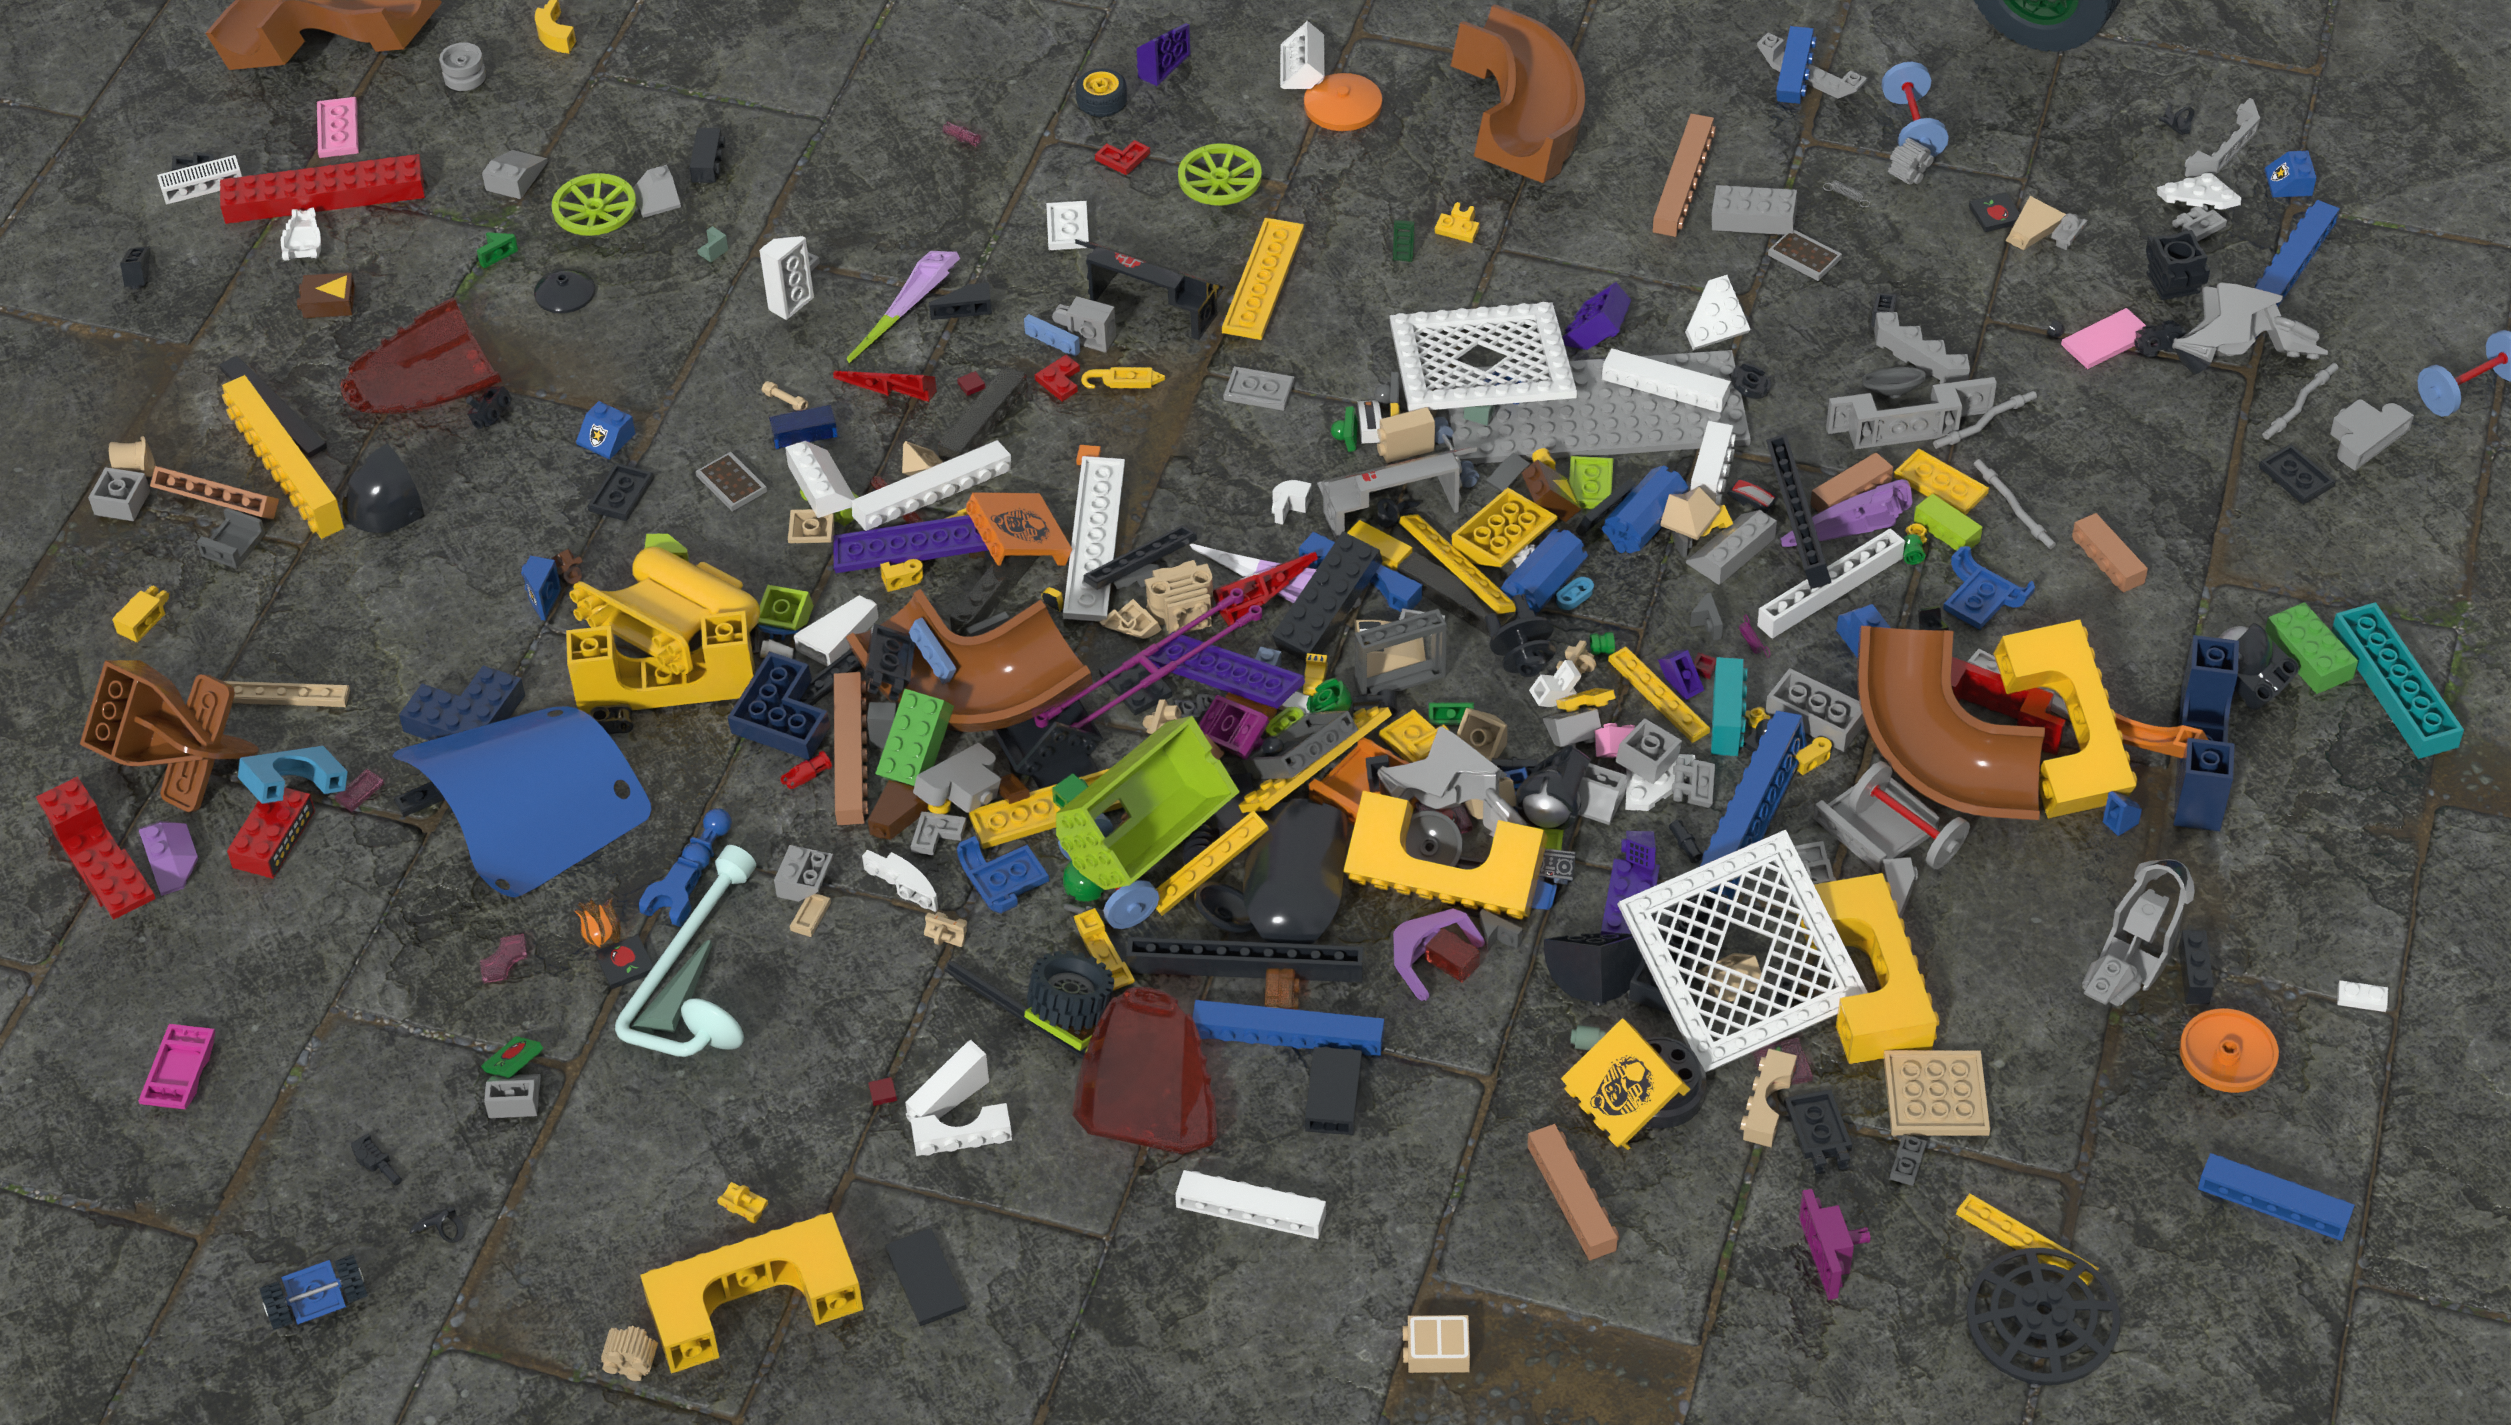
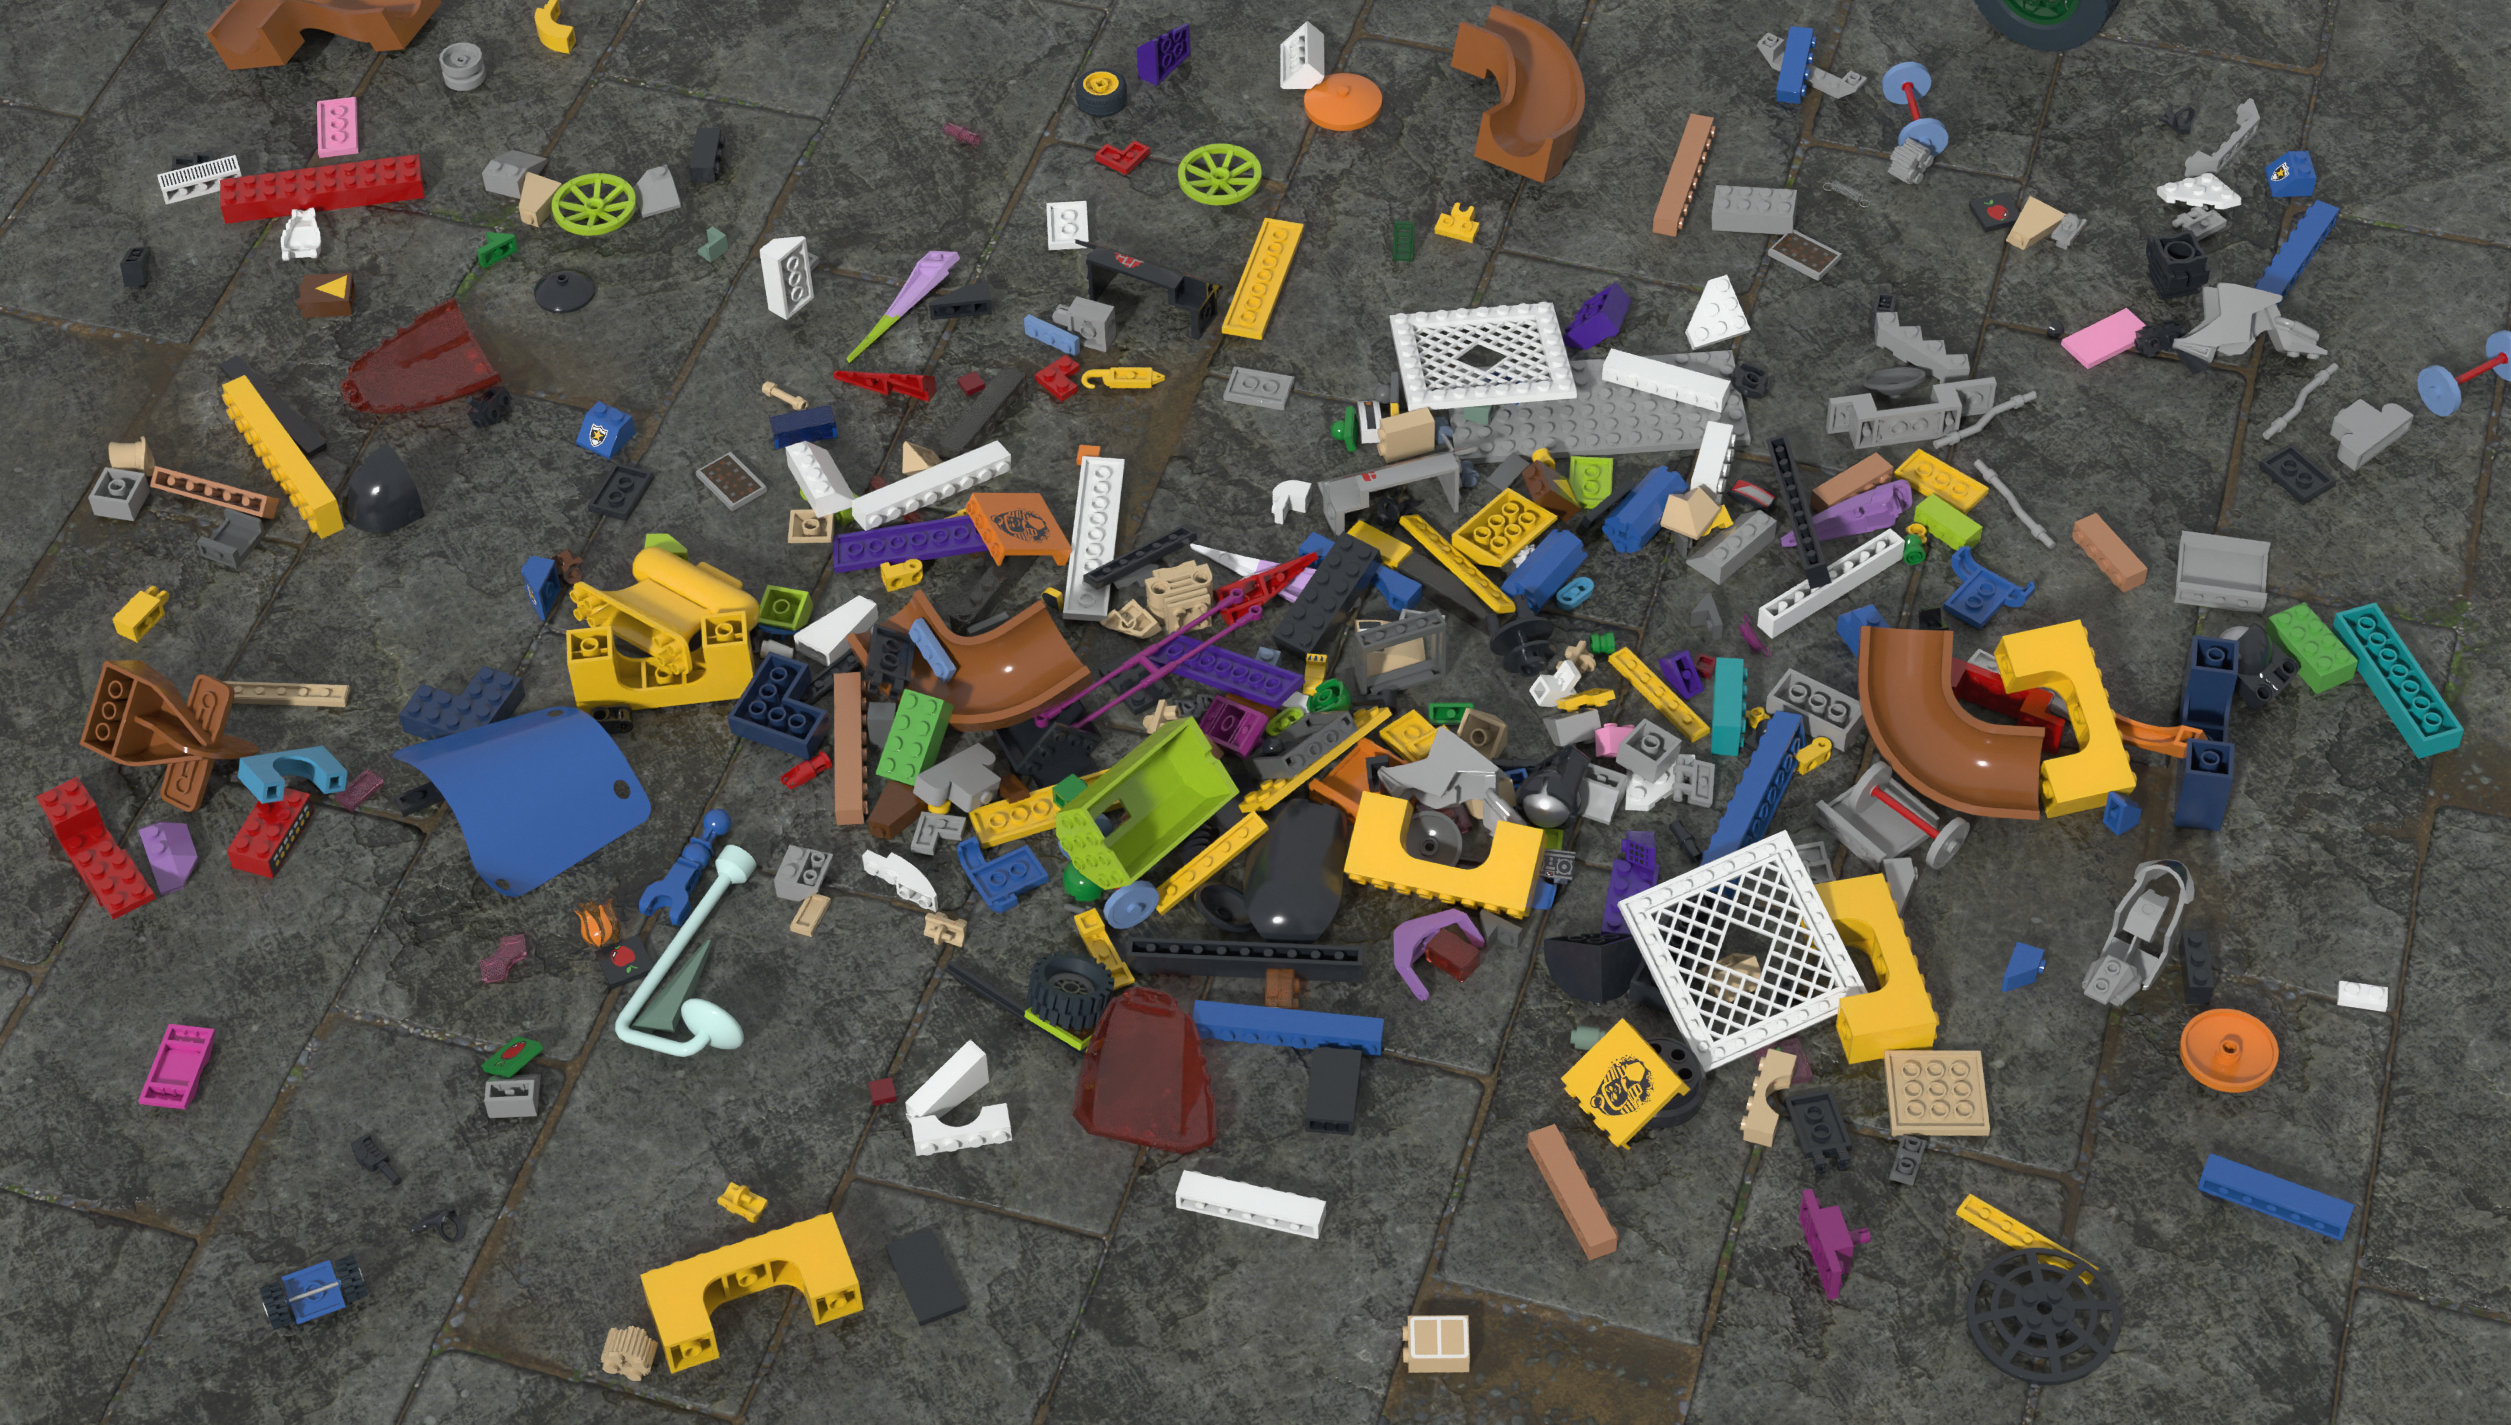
(537, 198): none -> tan slope
(2023, 966): none -> blue slope
(2222, 572): none -> light grey panel

